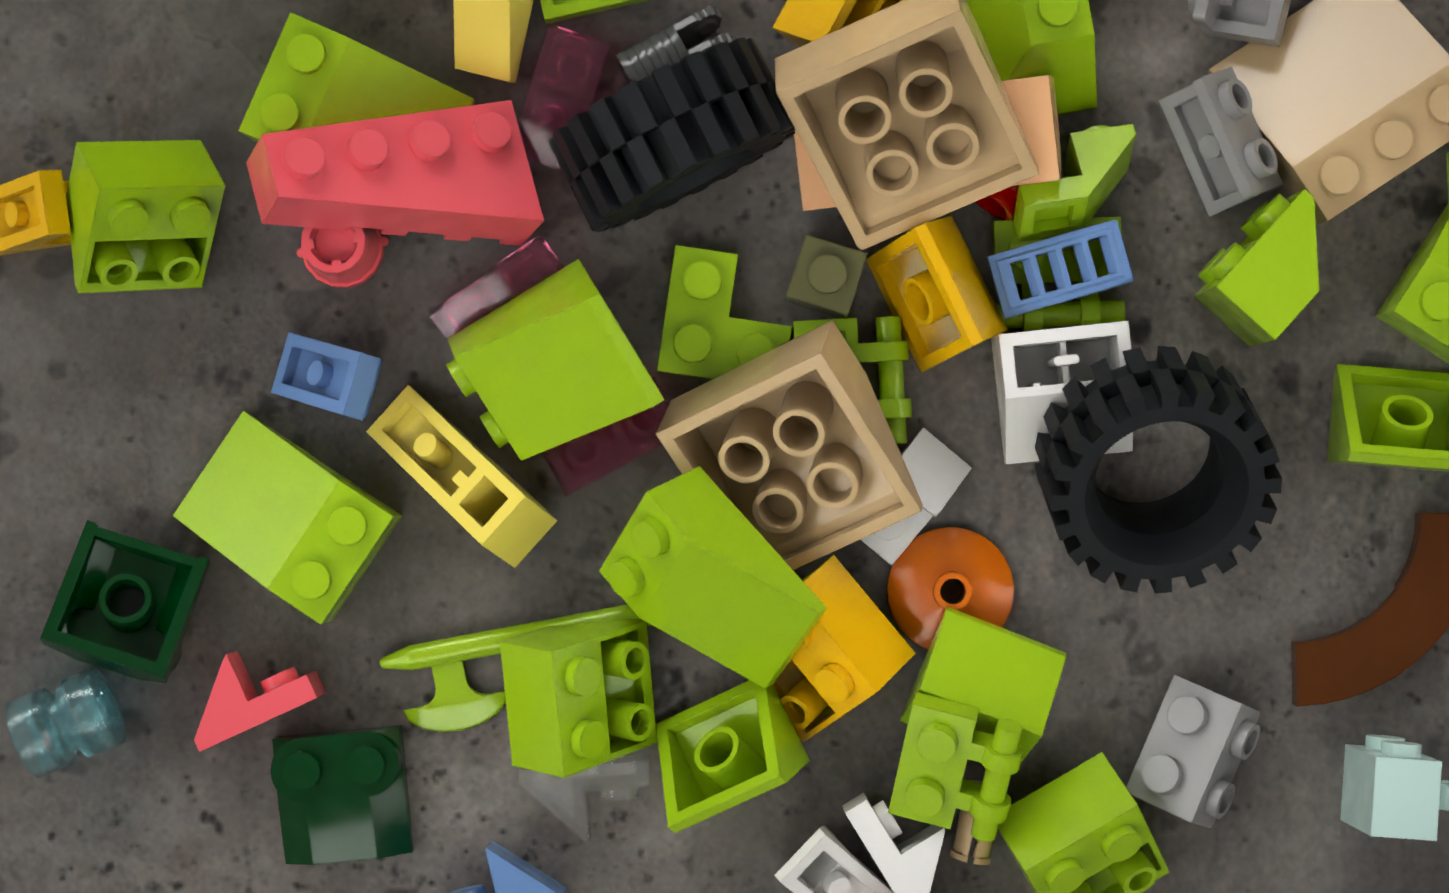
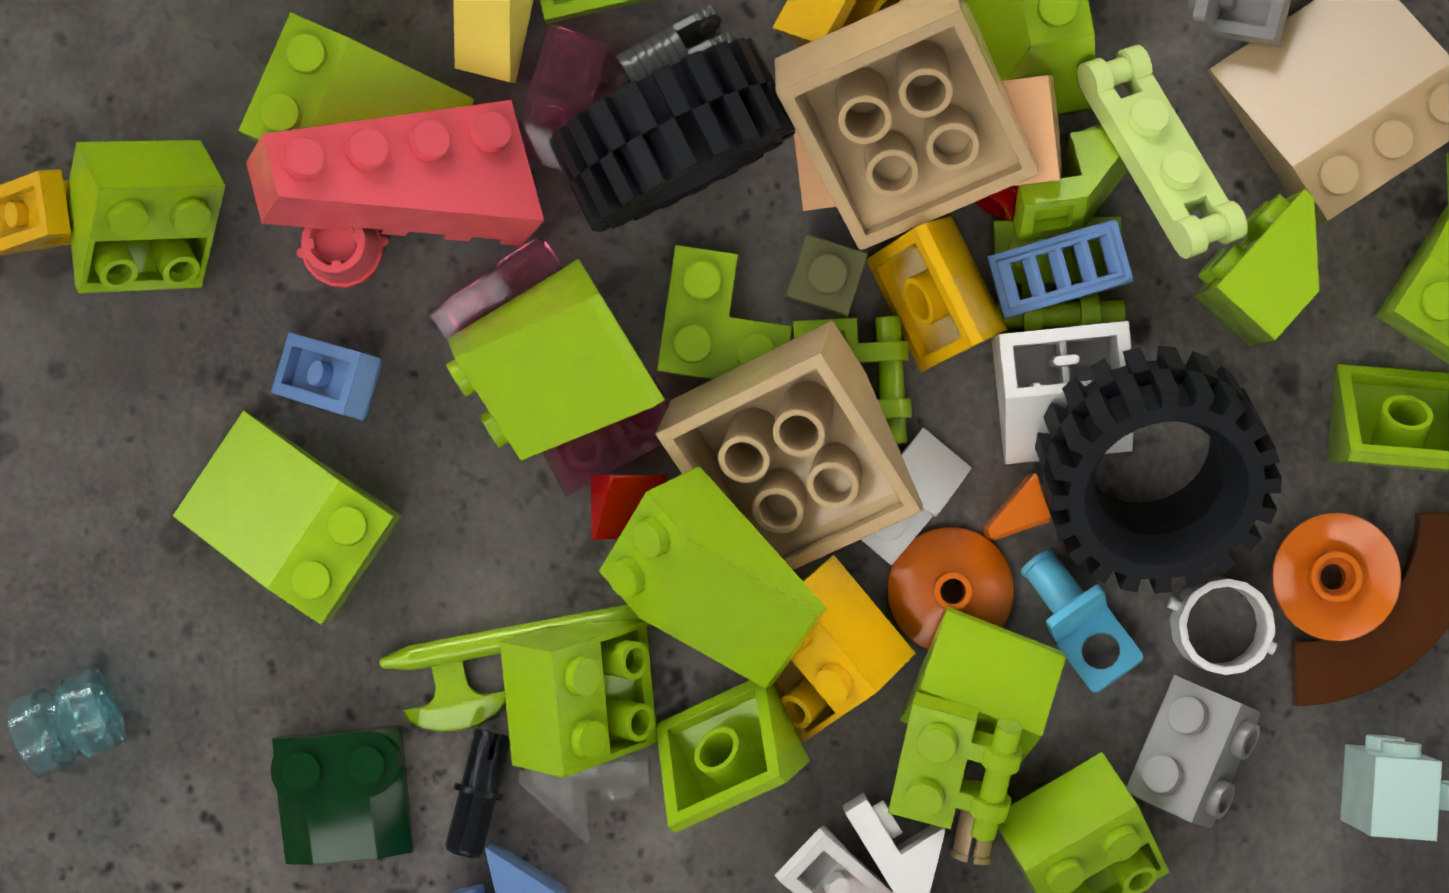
(125, 604): dark green slope -> none
(237, 707): coral slope -> none
(461, 477): light yellow slope -> none
(477, 793): none -> black axle
(615, 500): none -> red slope
(1020, 511): none -> orange slope
(1077, 618): none -> medium azure bracket
(1160, 153): none -> yellowish green plate
(1221, 141): light grey bracket -> none
(1263, 635): none -> white piece
(1367, 583): none -> orange dish

